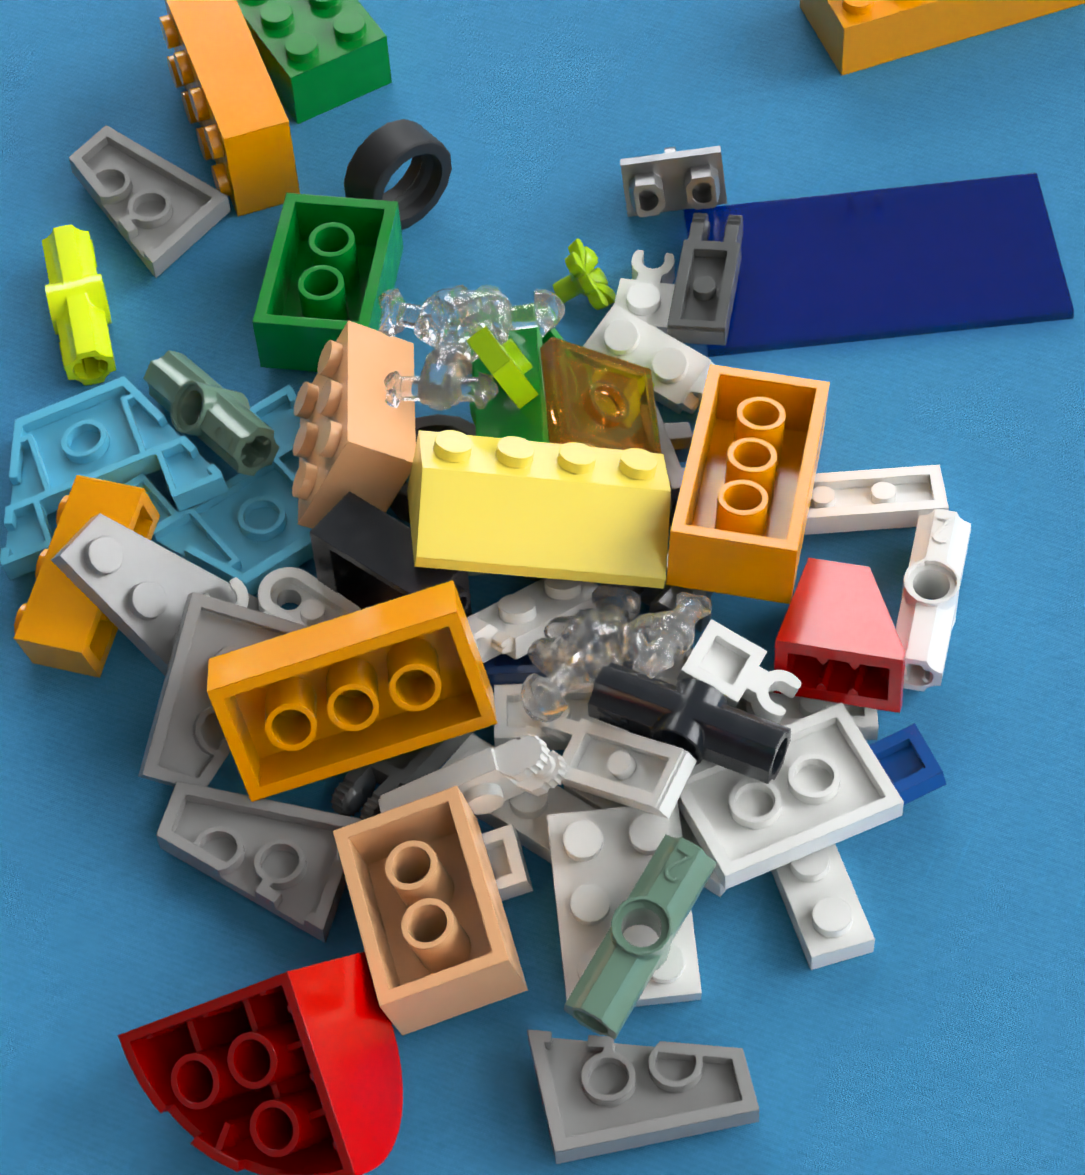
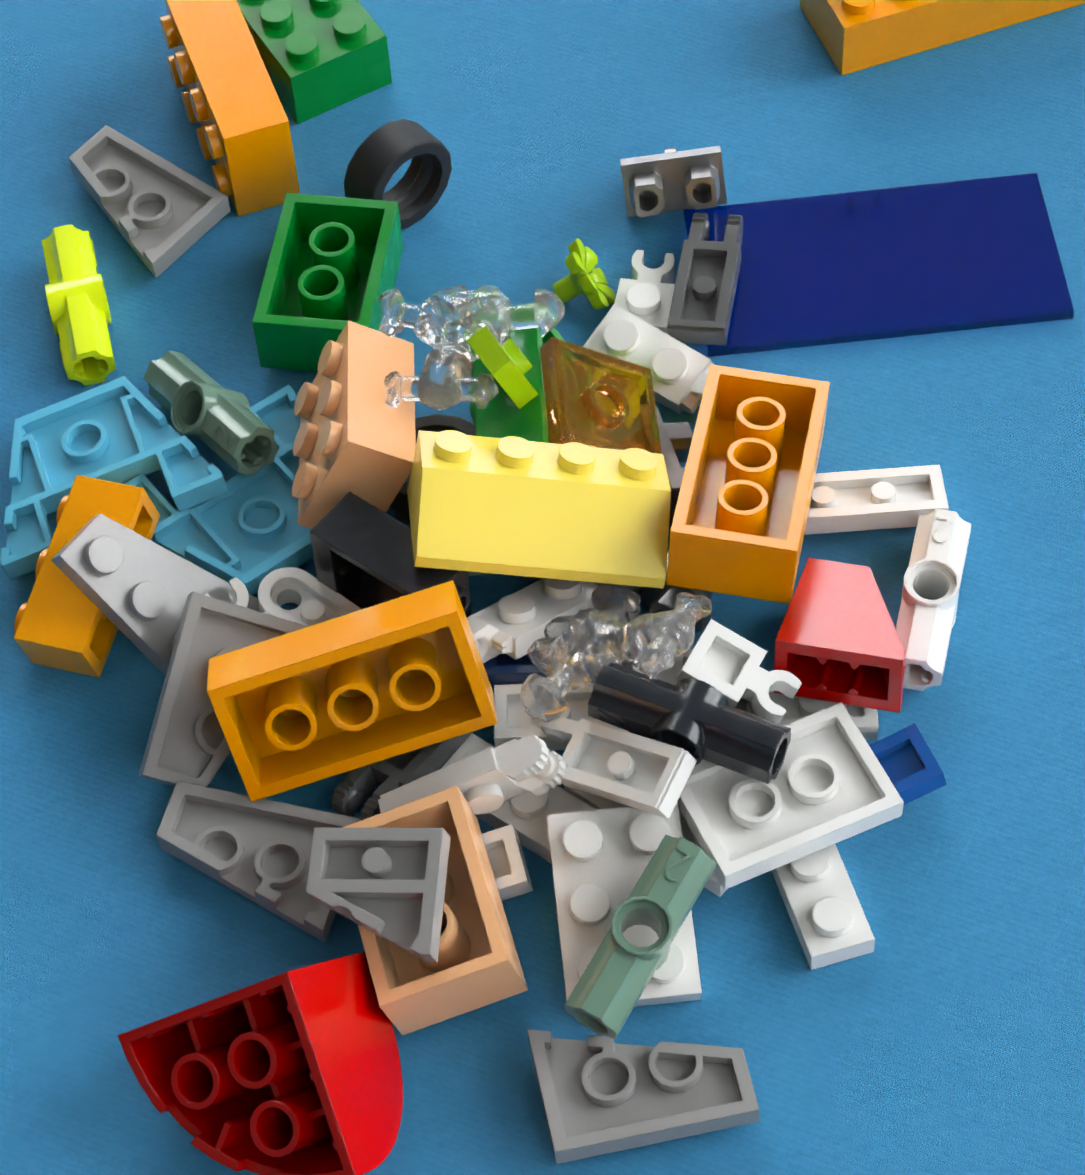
(384, 881): none -> light grey wing

